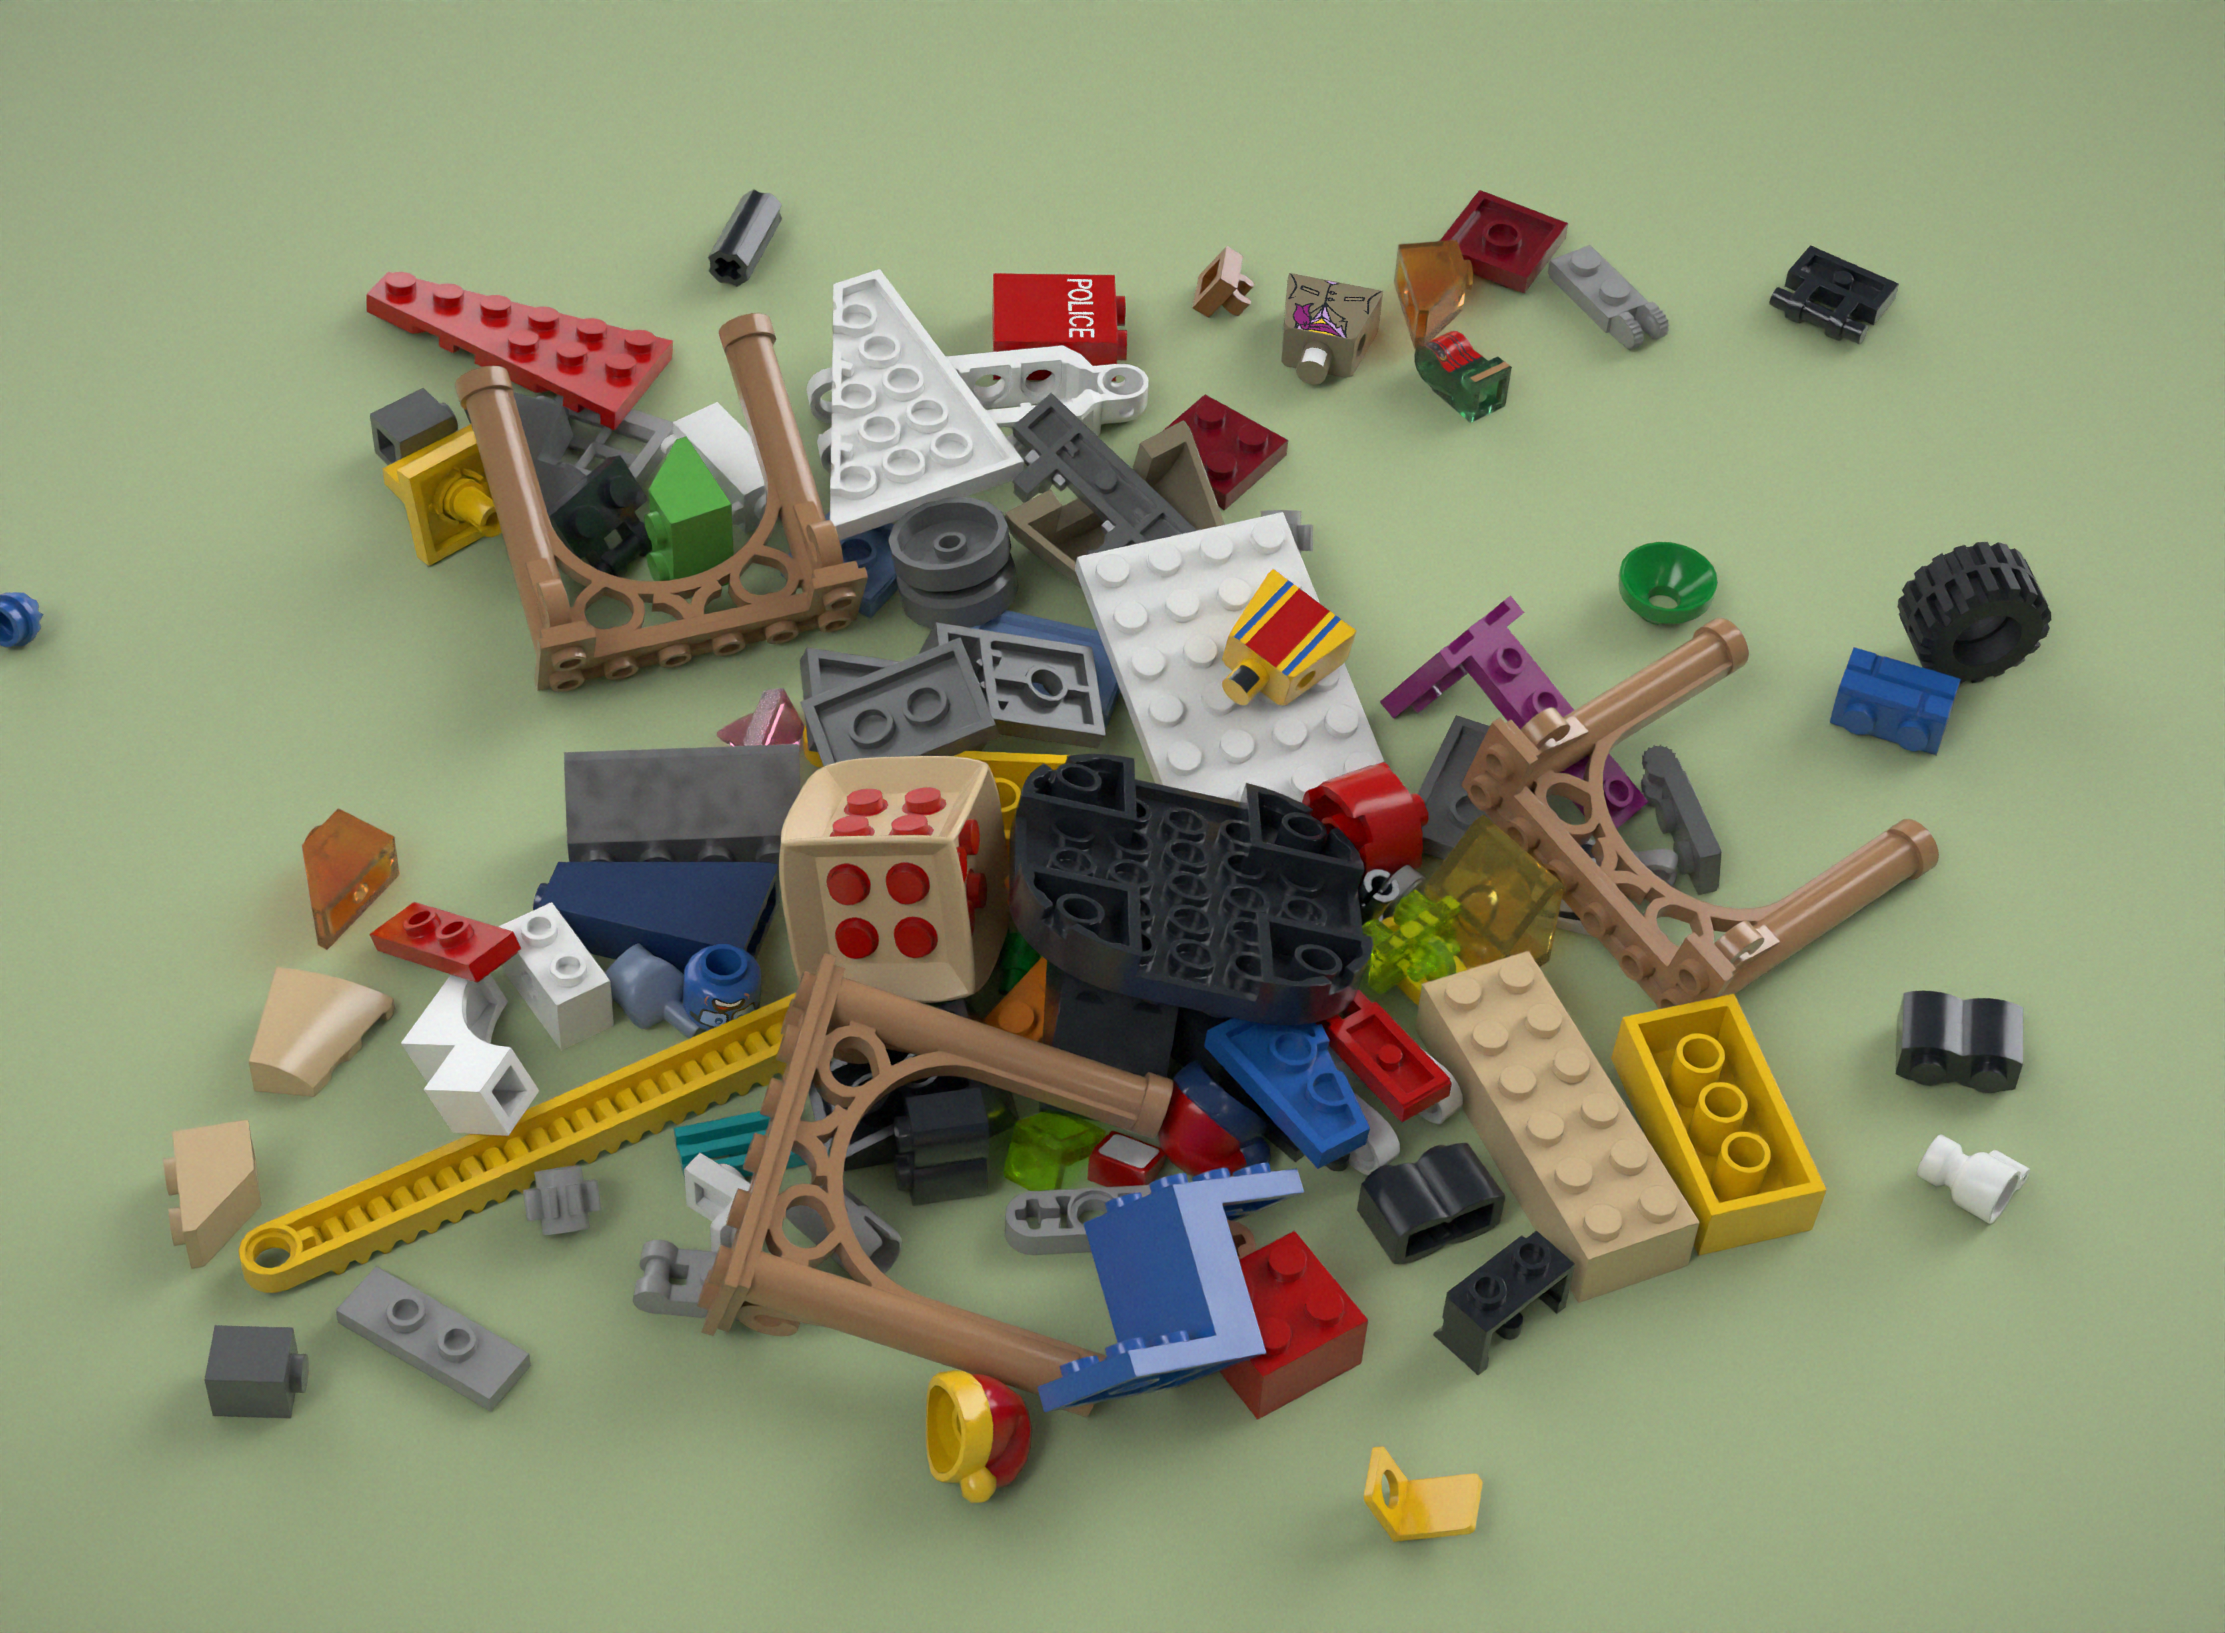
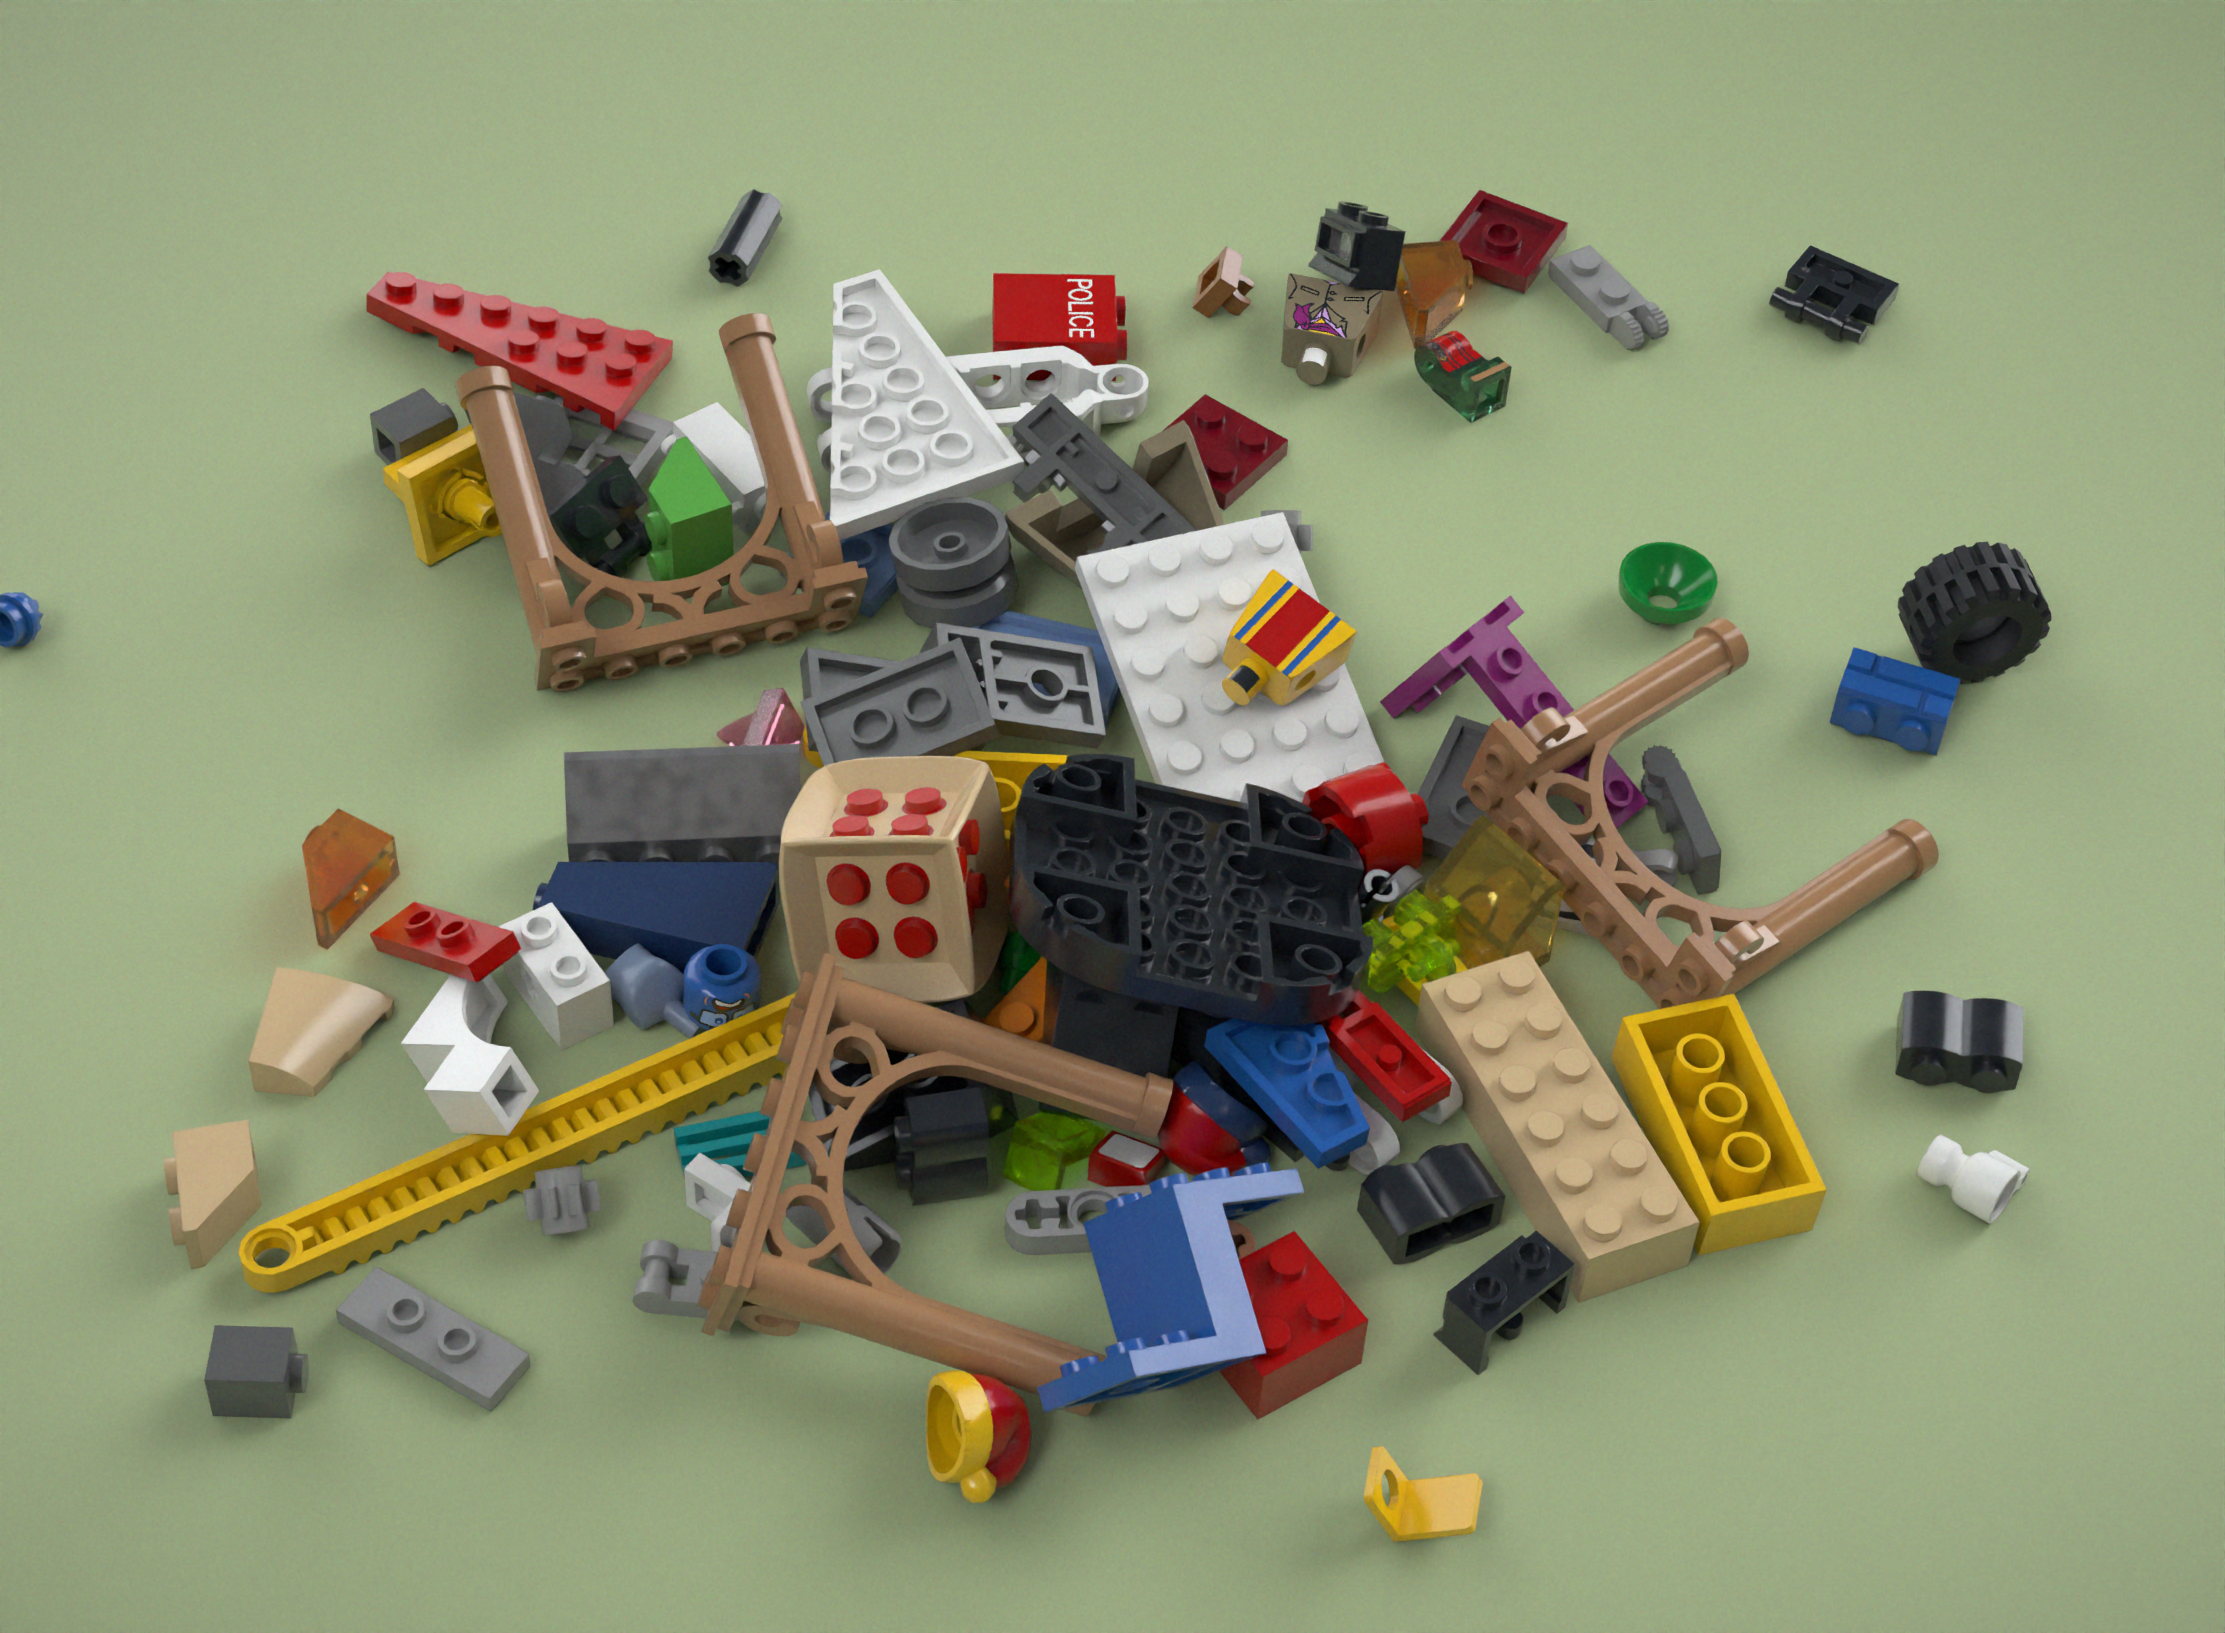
(1358, 247): none -> black window

